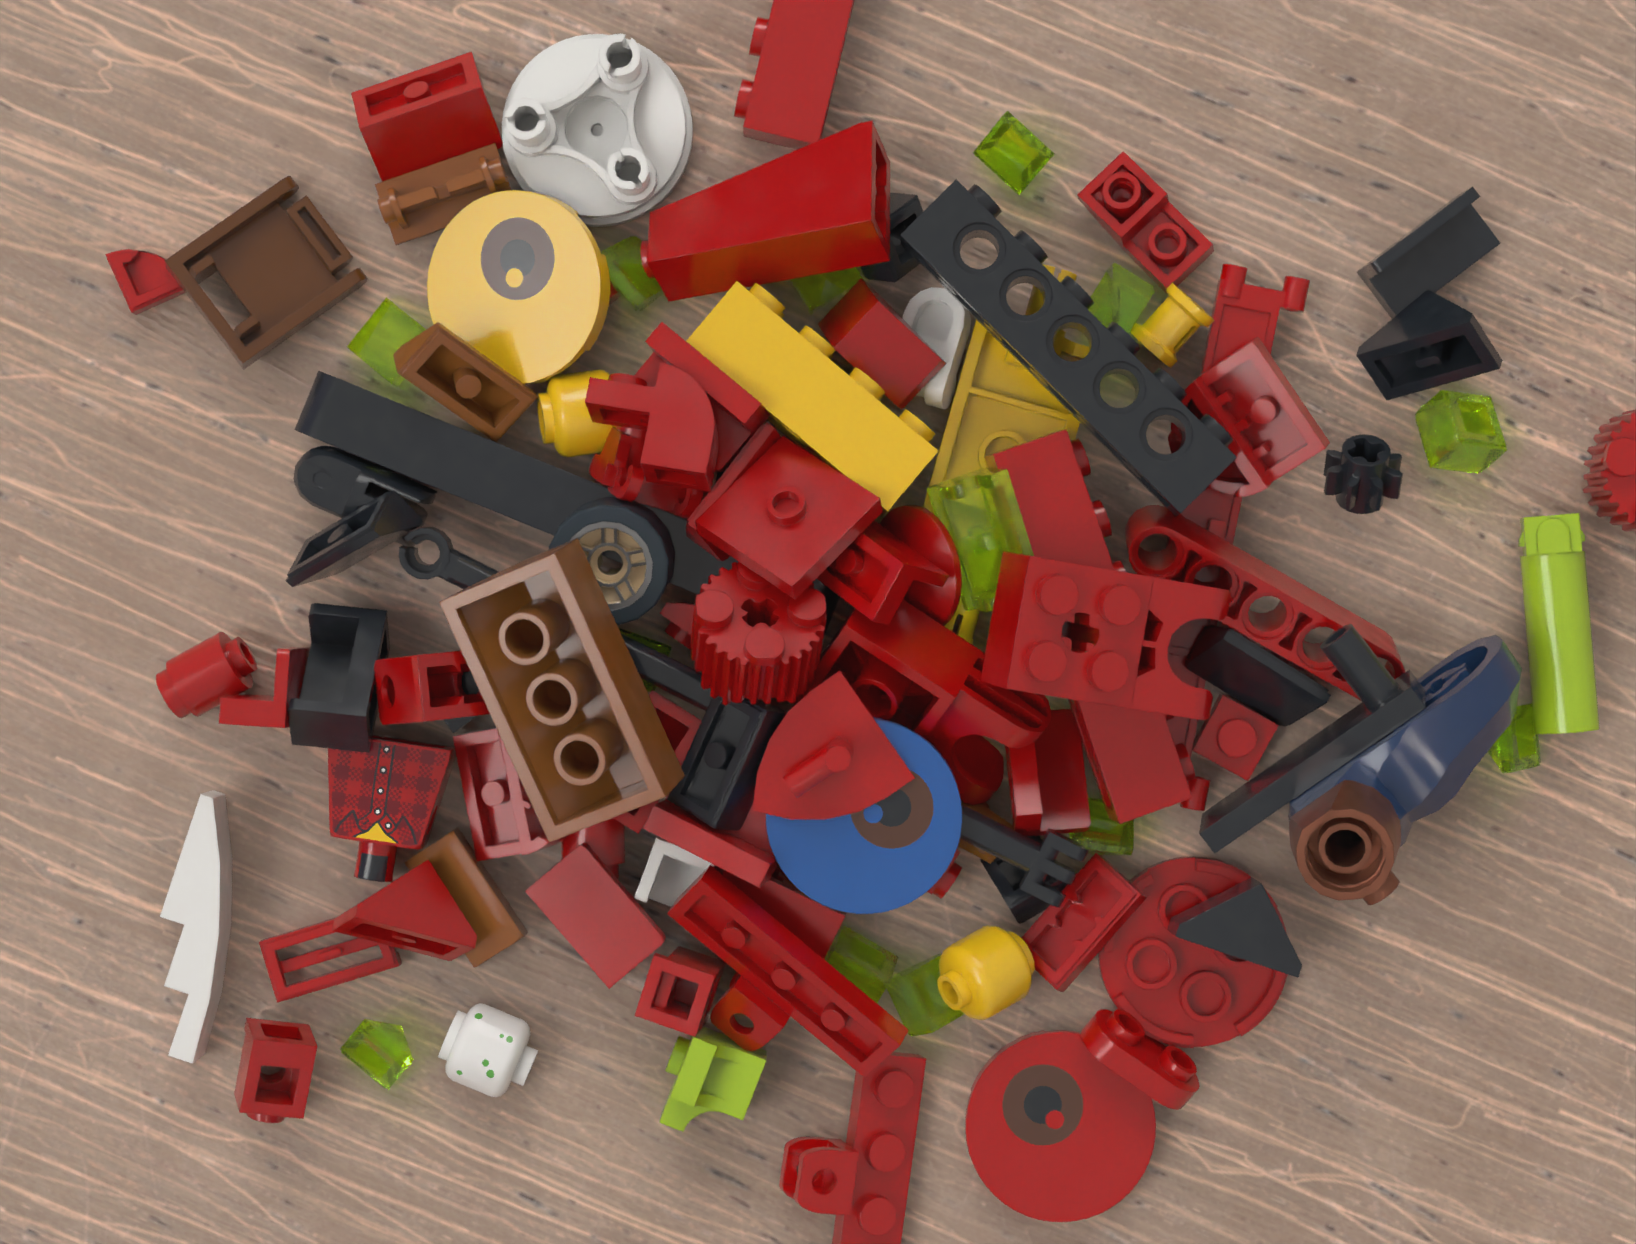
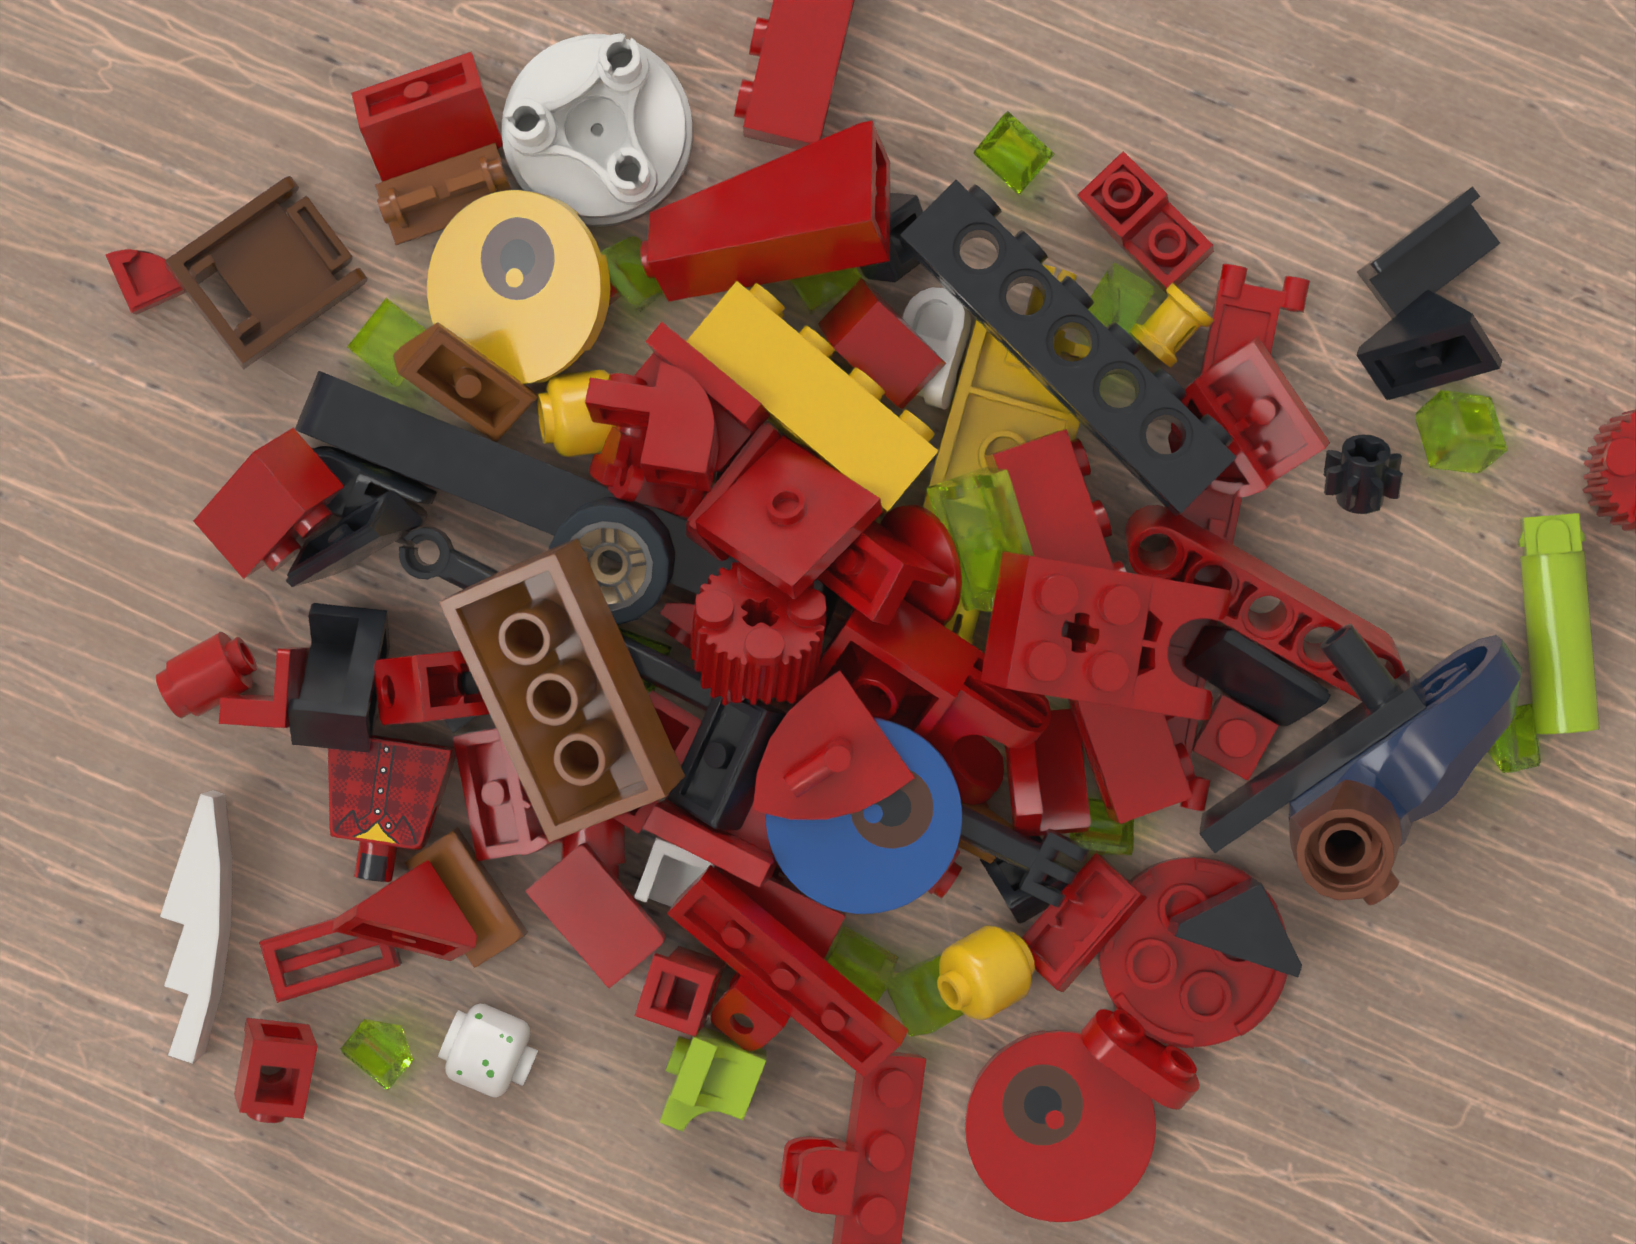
(270, 503): none -> red brick

